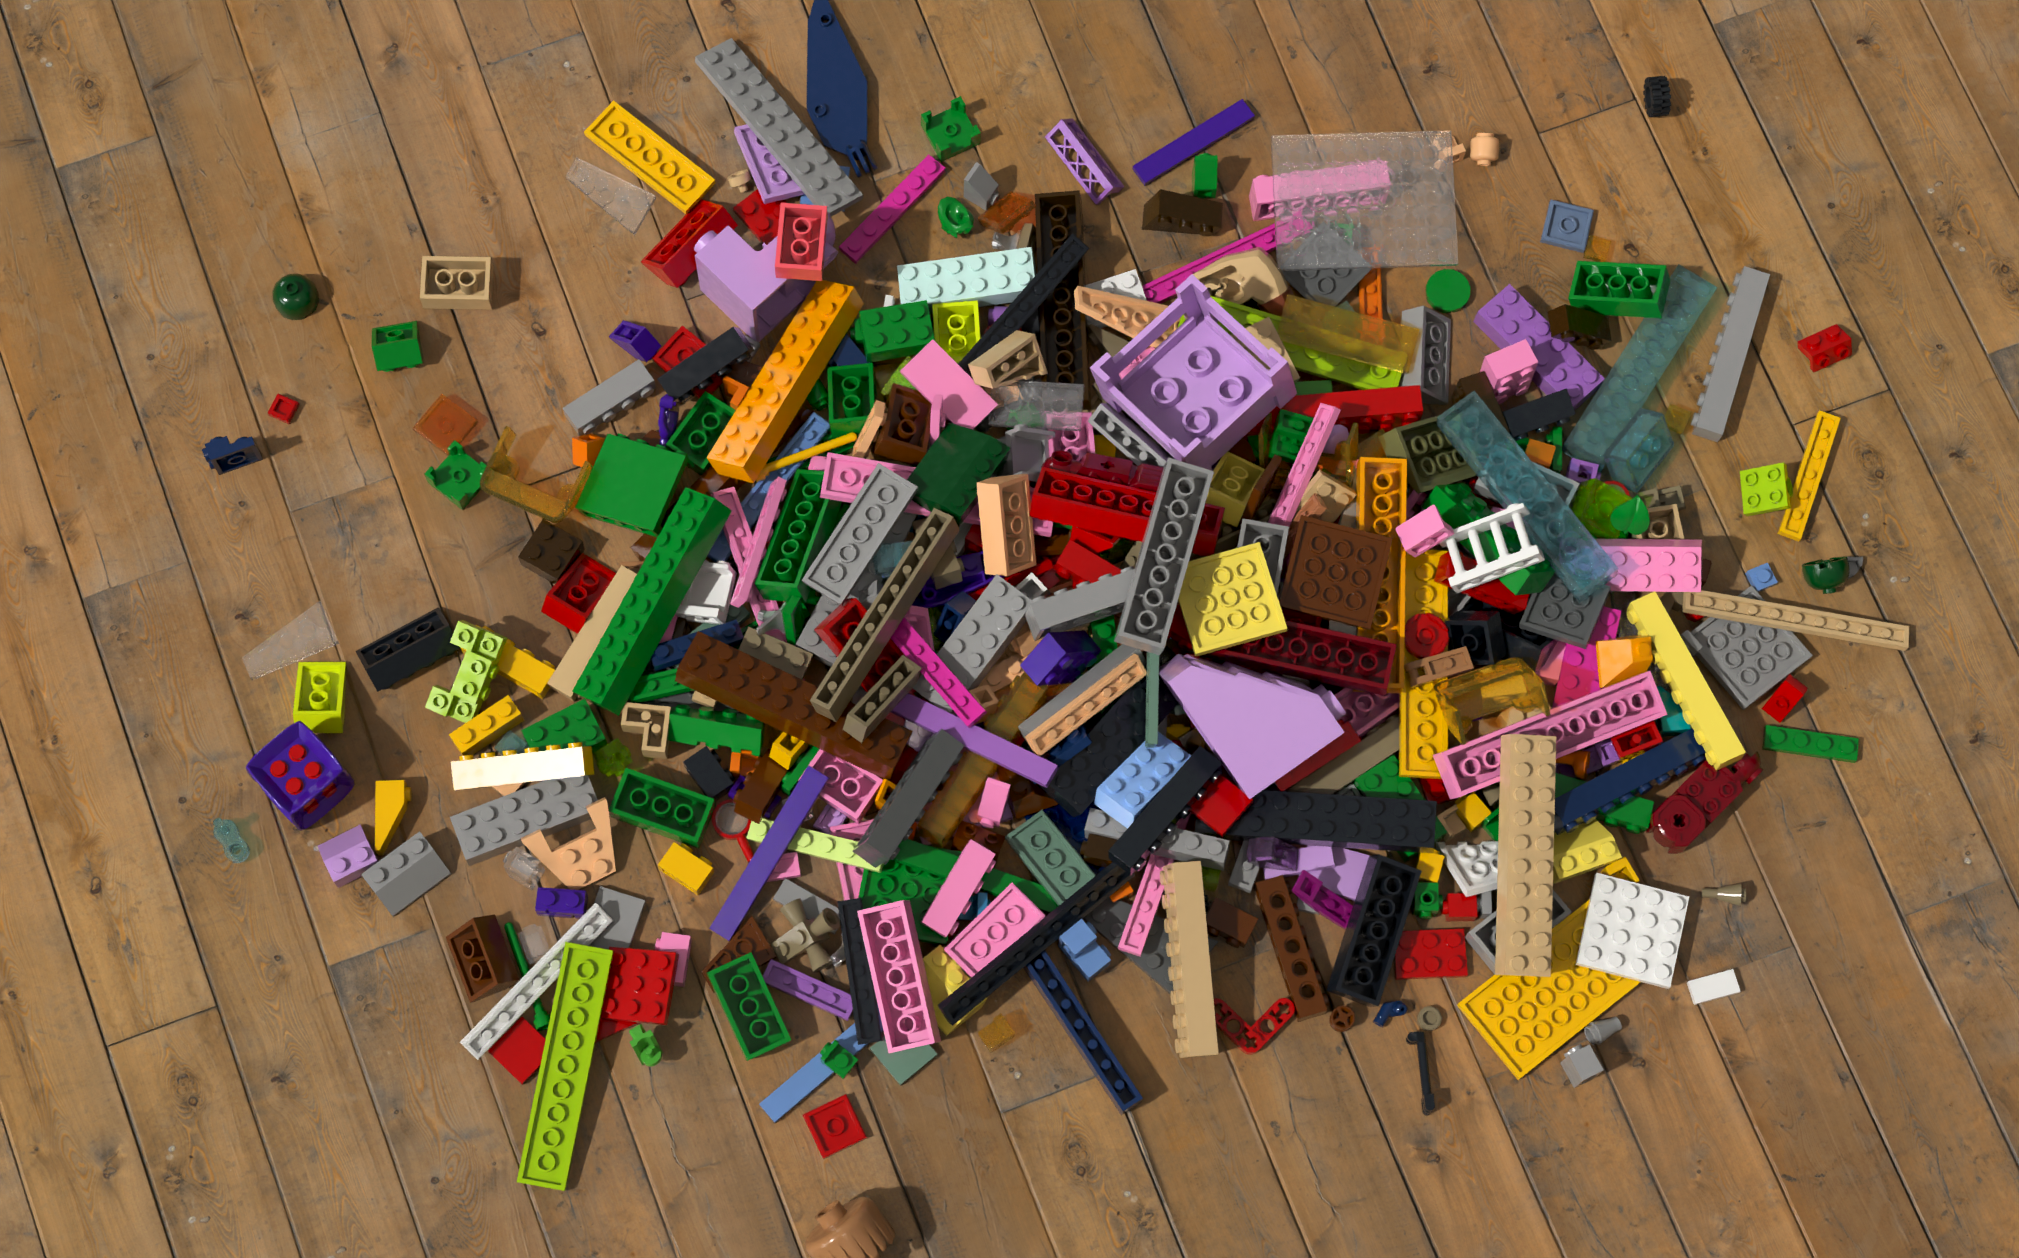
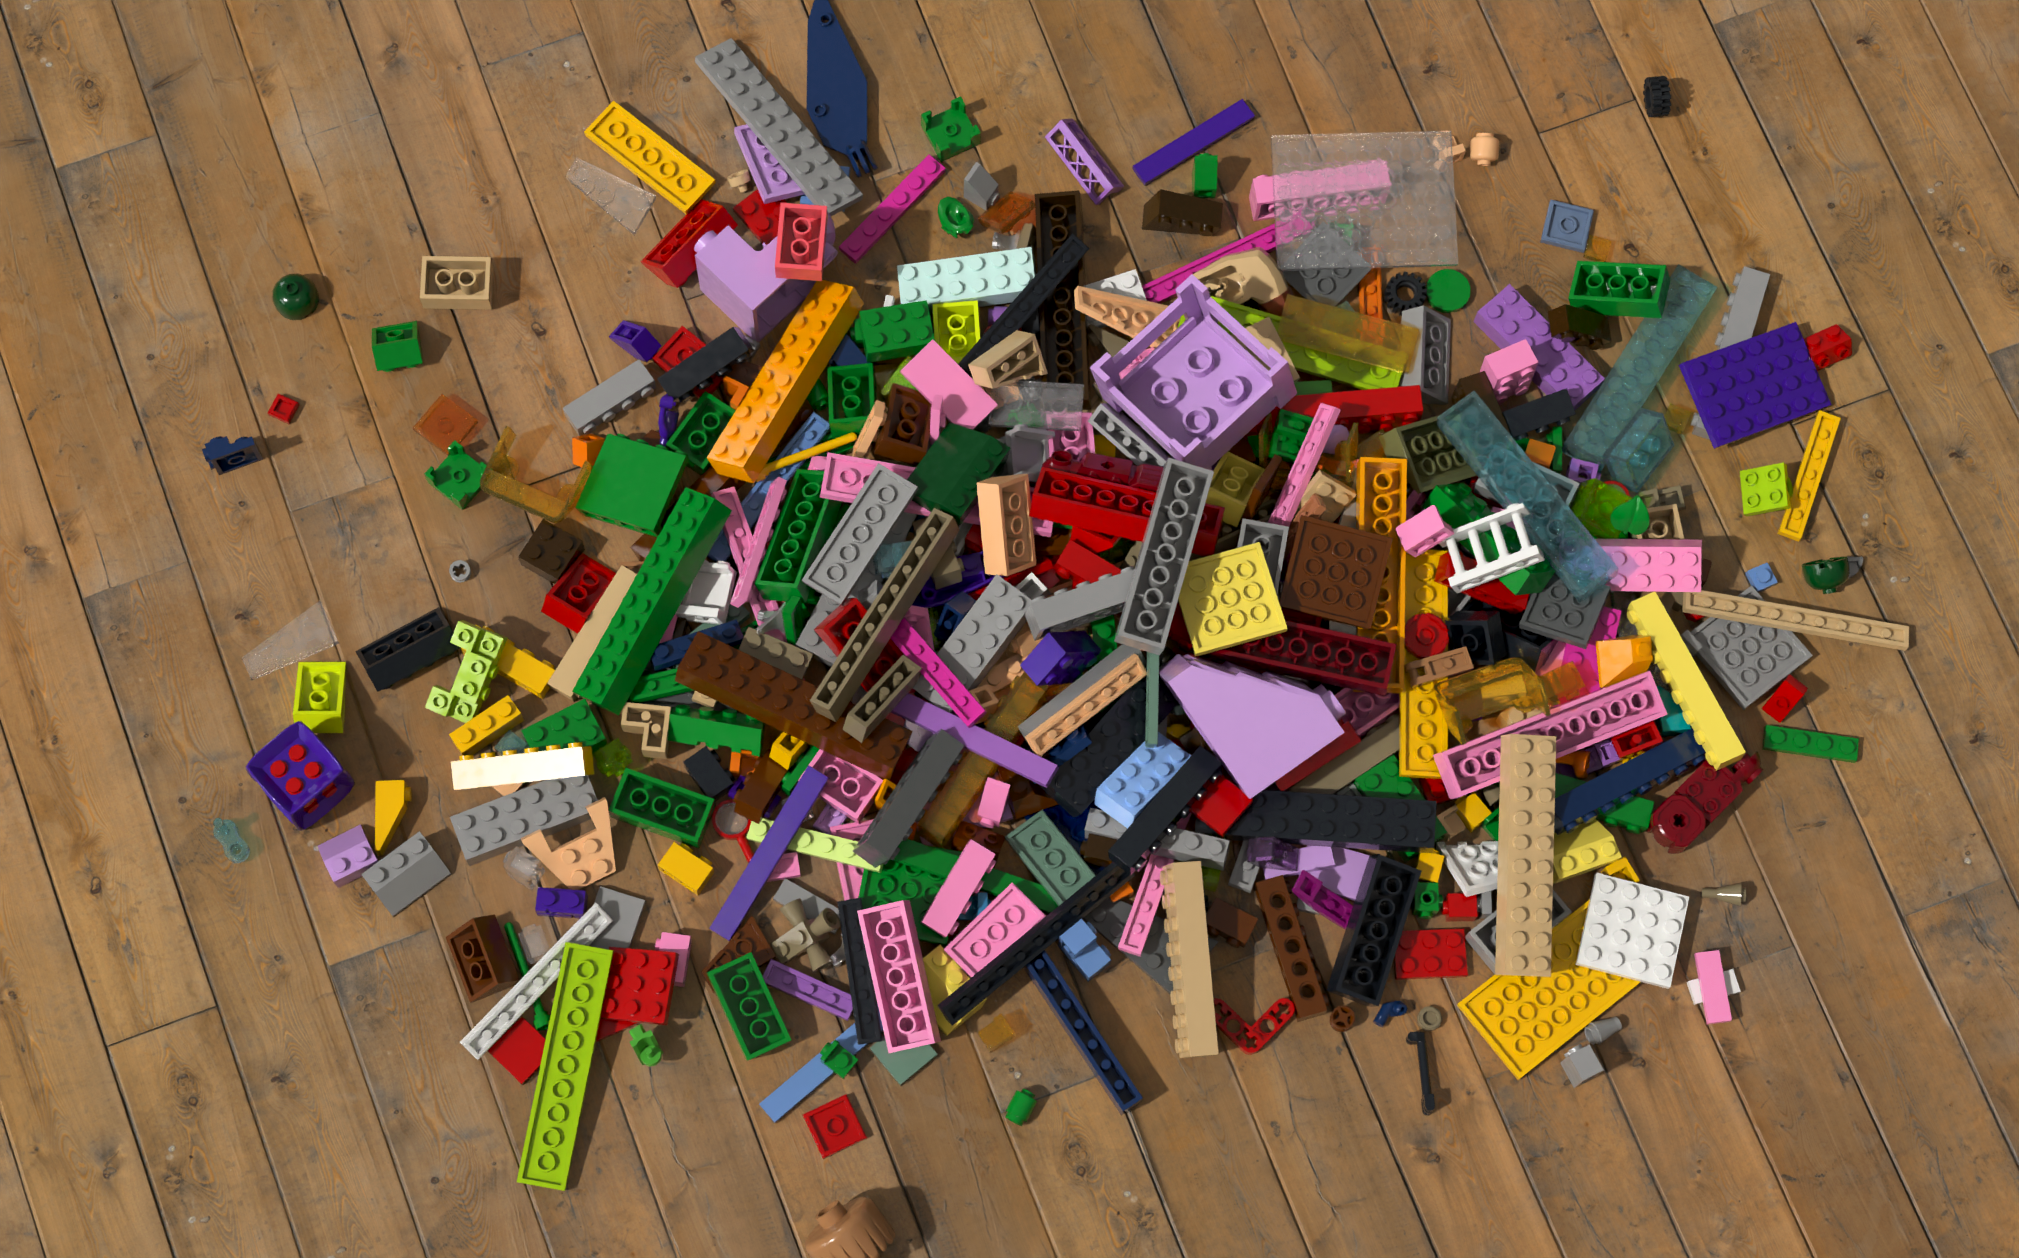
(457, 564): none -> light grey bush
(1020, 1107): none -> green brick
(1404, 281): none -> black tyre
(1562, 683): none -> clear yellow brick
(1713, 987): none -> bright pink tile
(1754, 385): none -> dark purple plate

